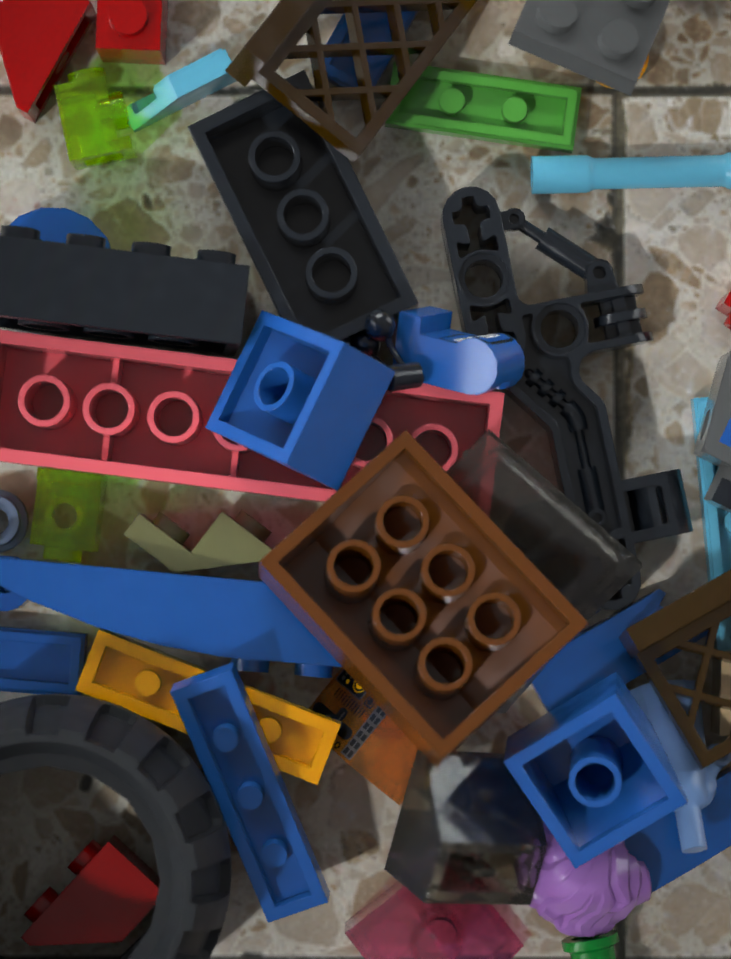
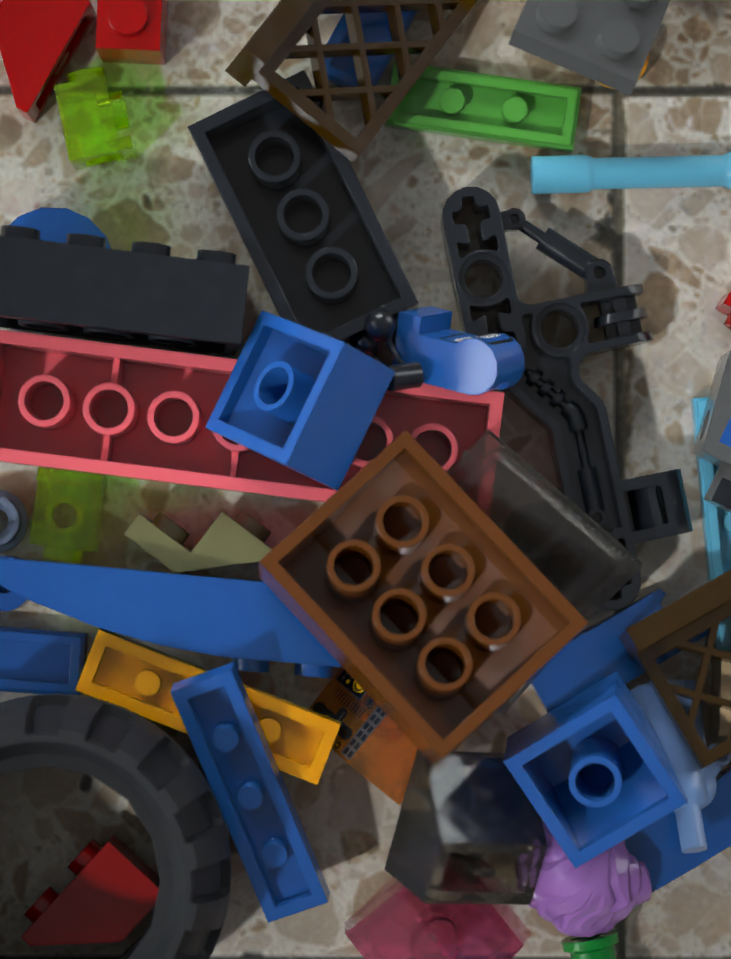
(182, 89): medium azure tile -> none

